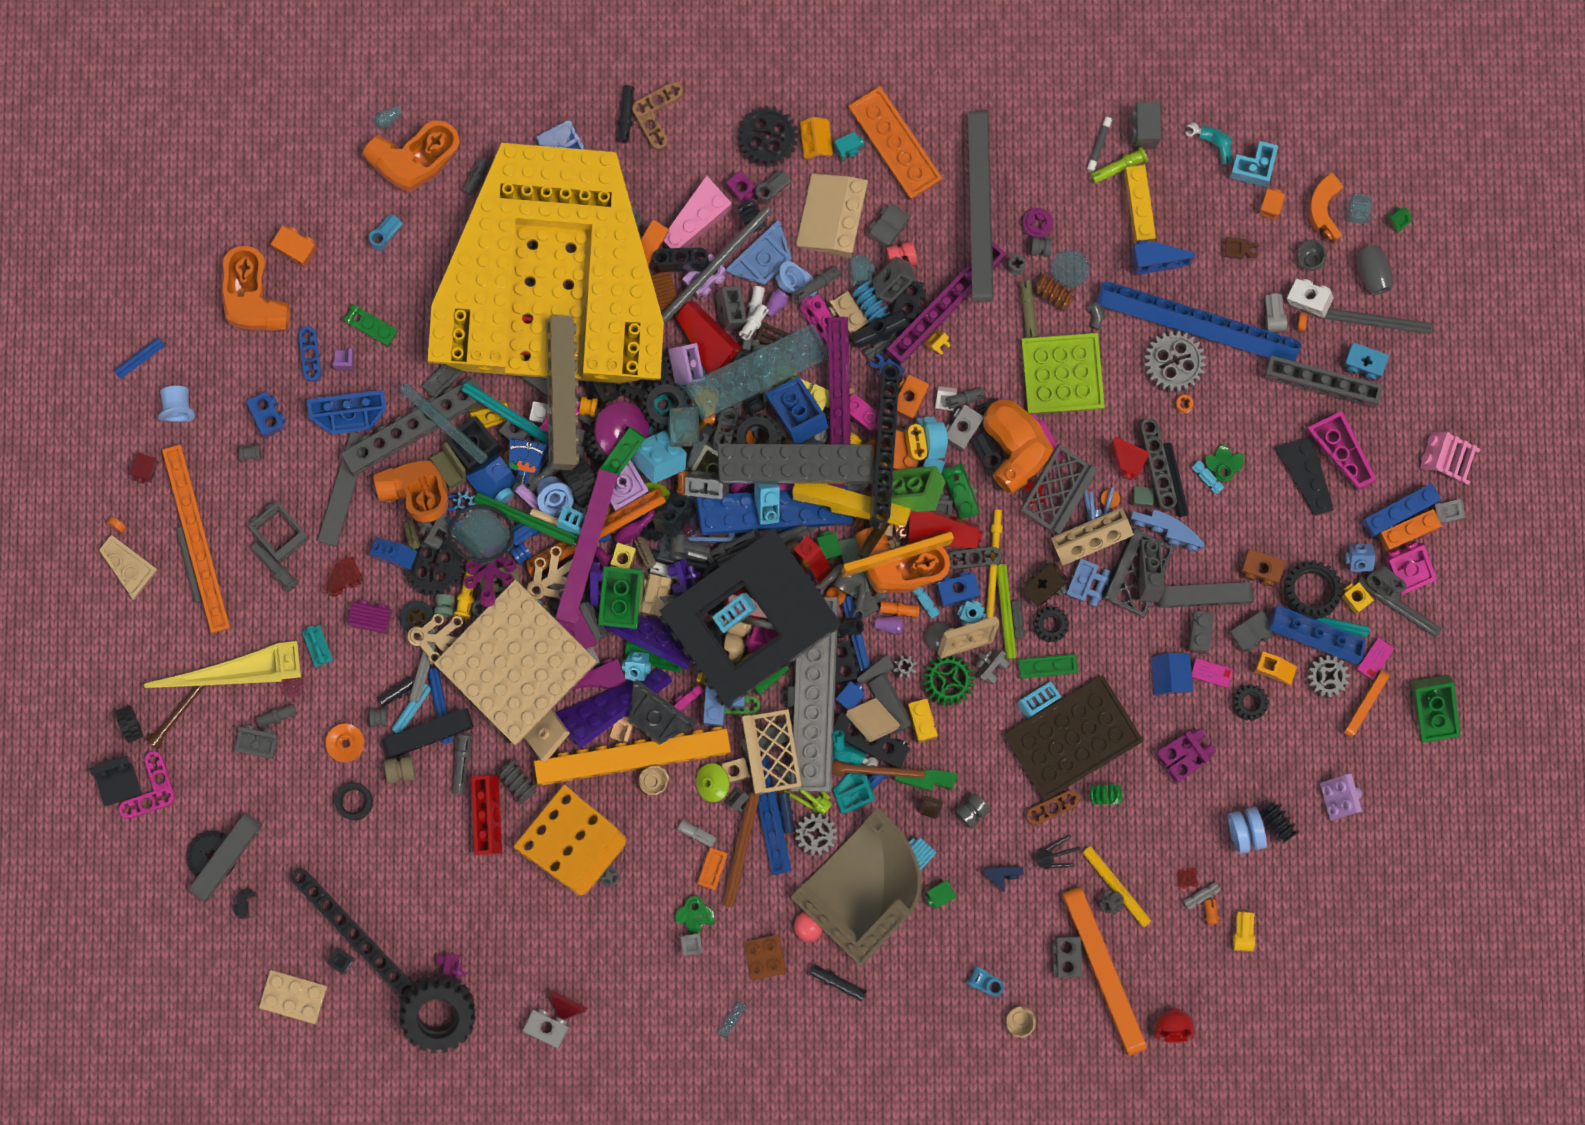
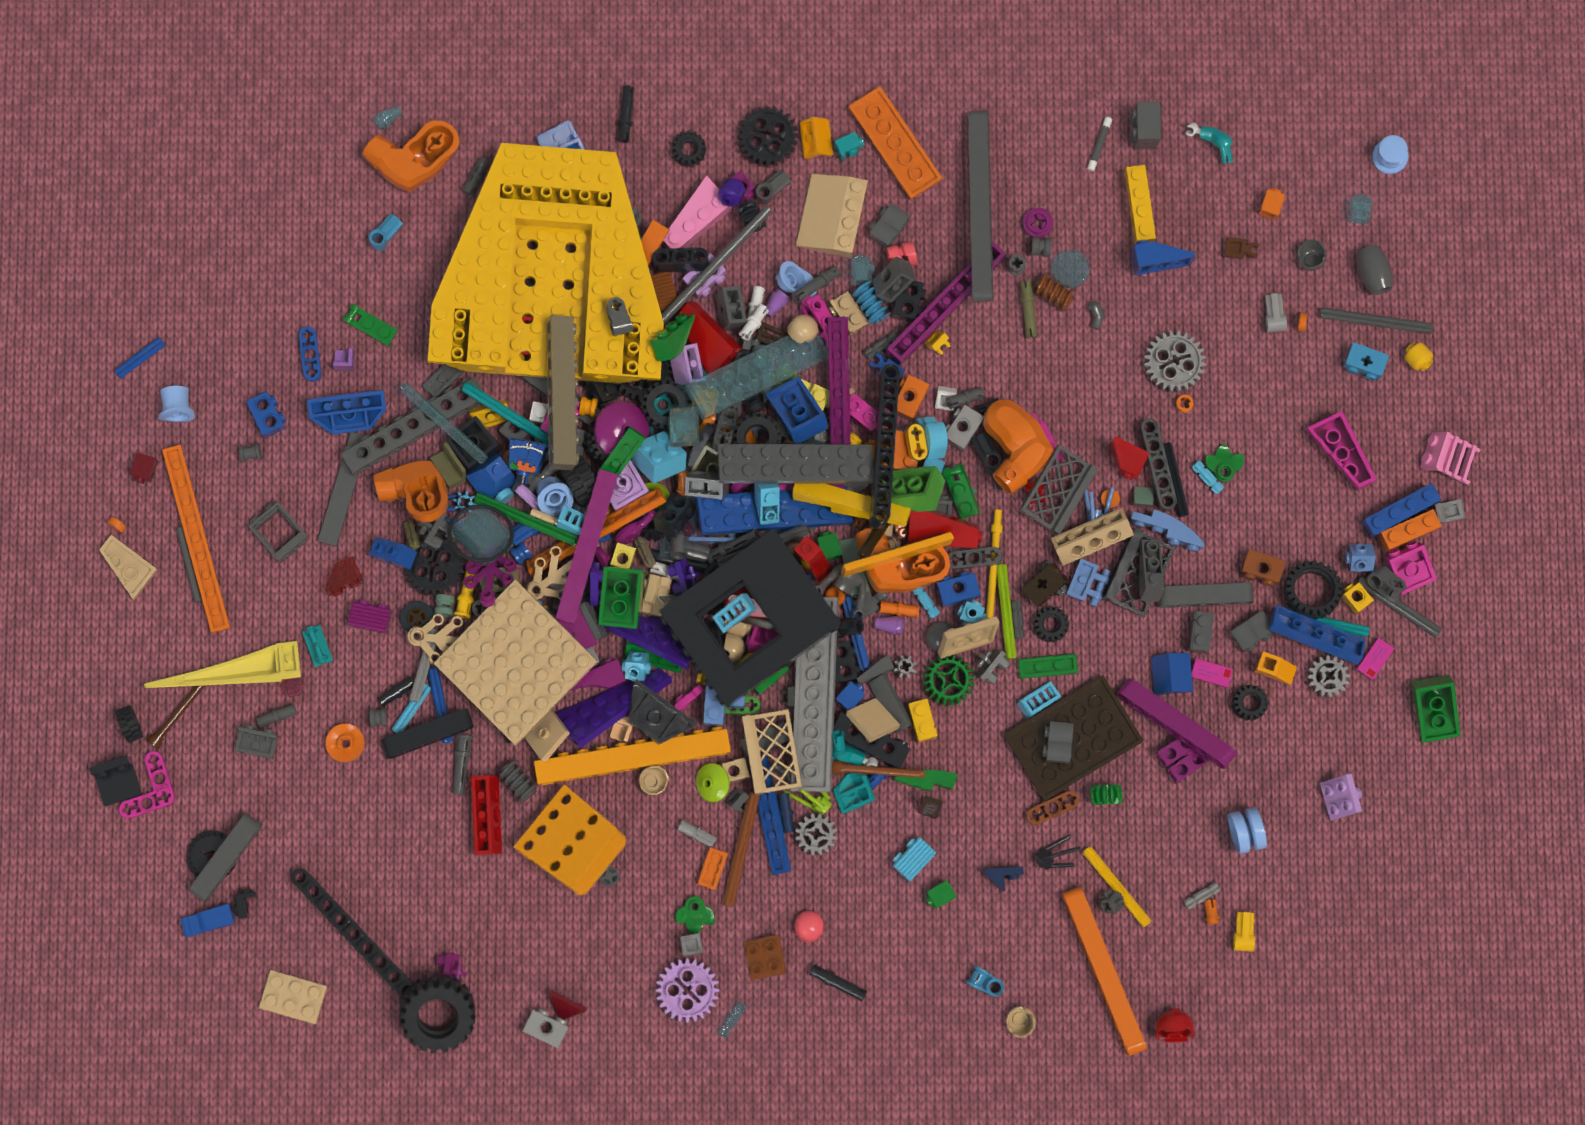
(208, 920): none -> blue piece
(244, 293): orange piece -> none
(280, 572): dark grey pin -> none
(294, 246): orange brick -> none
(339, 801): black tyre -> none
(341, 961): black brick -> none
(399, 770): dark tan wheel -> none
(619, 320): none -> dark grey piece
(649, 115): medium nougat beam -> none
(672, 340): none -> green slope
(688, 138): none -> black tyre
(700, 977): none -> lavender gear
(732, 191): none -> dark purple head
(763, 258): medium blue wing -> none
(803, 328): none -> tan hair
(864, 888): dark tan panel -> none
(881, 329): black piece -> none
(972, 810): dark grey wheel -> none
(1058, 742): none -> dark grey brick
(1062, 373): lime plate -> none
(1073, 957): dark grey brick -> none
(1127, 161): lime pin -> none
(1176, 723): none -> magenta beam
(1184, 883): clear red plate -> none
(1197, 322): blue beam -> none
(1256, 169): medium azure brick -> none
(1279, 822): black piece -> none
(1305, 468): black wing -> none
(1318, 212): orange arch -> none
(1318, 305): white brick -> none
(1323, 381): dark grey brick -> none
(1366, 703): orange beam -> none
(1390, 154): none -> light blue piece
(1400, 218): green tile -> none
(1419, 356): none -> yellow head

